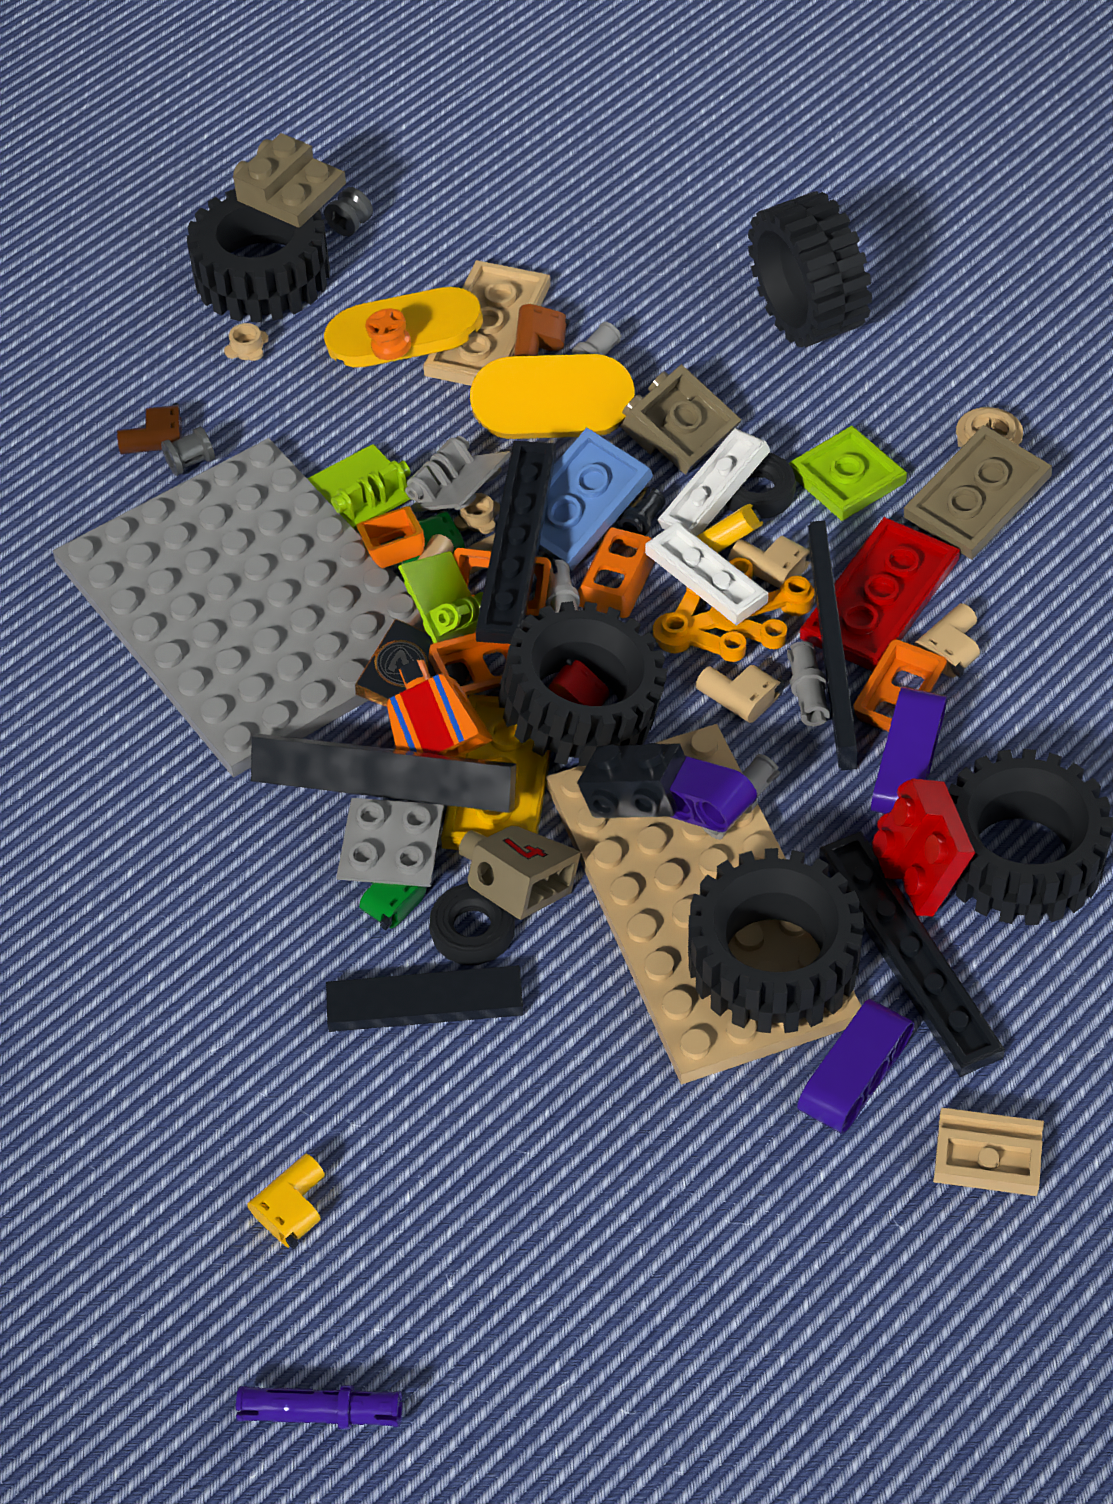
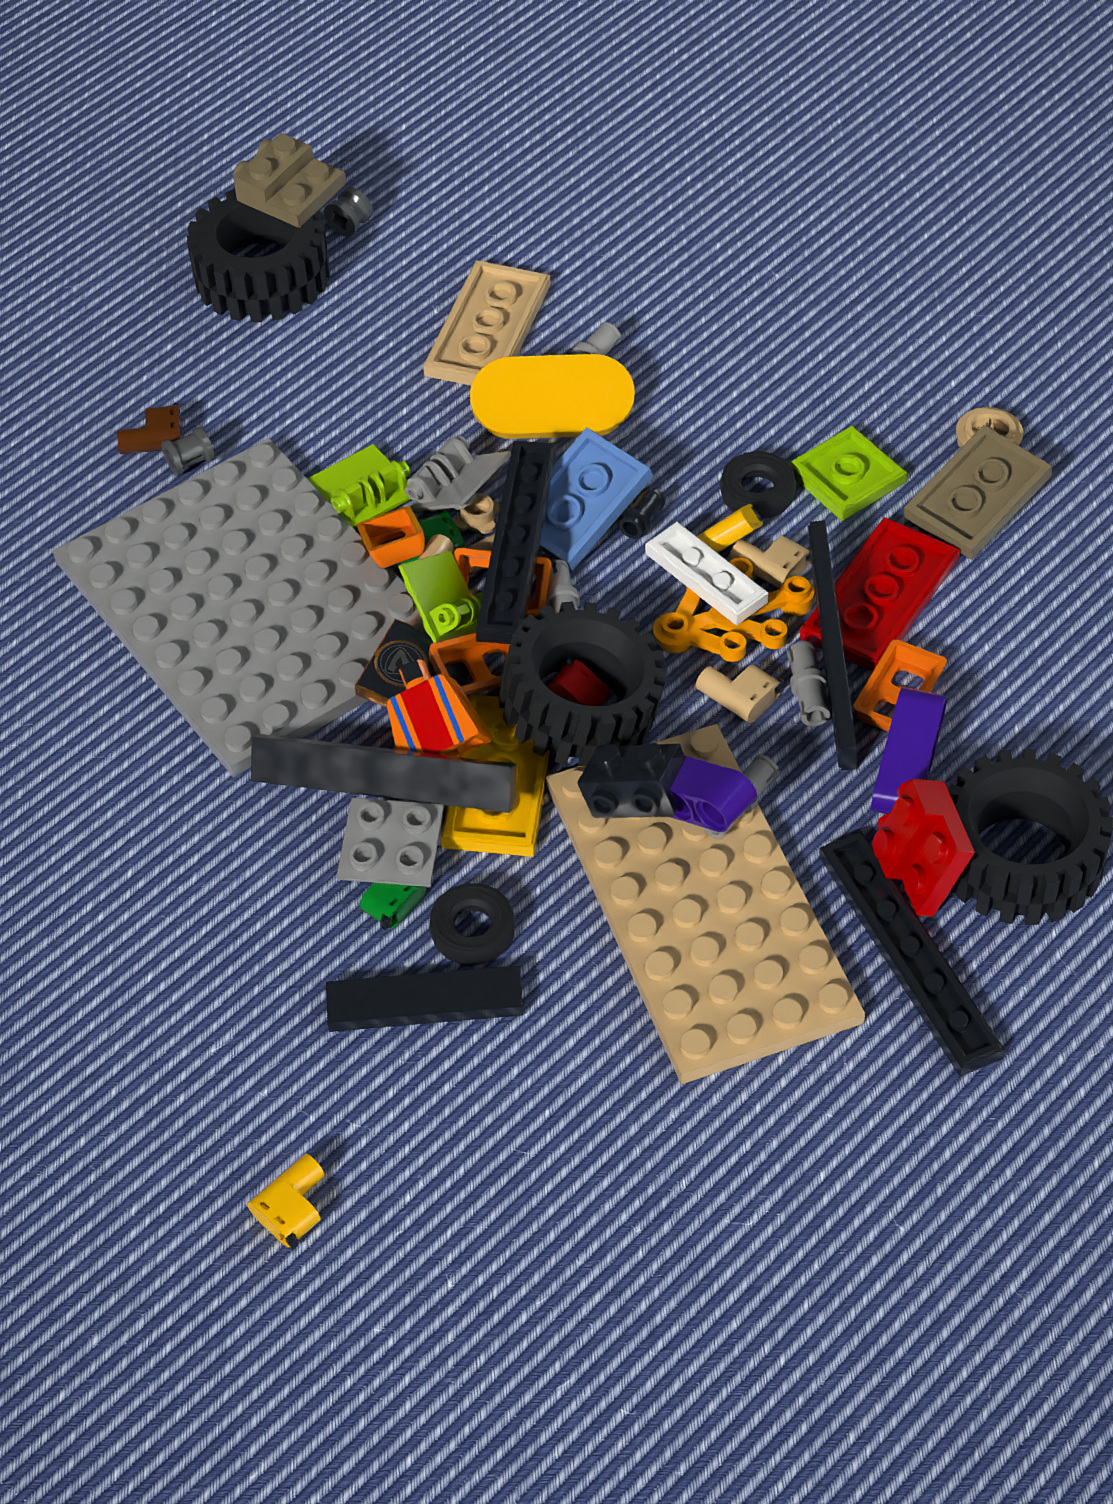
(246, 342): tan plate -> none
(338, 1407): dark purple pin -> none
(388, 334): orange wheel -> none
(434, 319): yellow tile -> none
(519, 869): dark tan torso -> none
(538, 329): dark orange piece -> none
(634, 568): orange piece -> none
(679, 419): dark tan plate -> none
(715, 482): white tile -> none
(784, 892): black tyre -> none
(809, 269): black tyre -> none
(855, 1066): dark purple beam -> none
(950, 641): tan piece -> none
(988, 1151): tan plate -> none

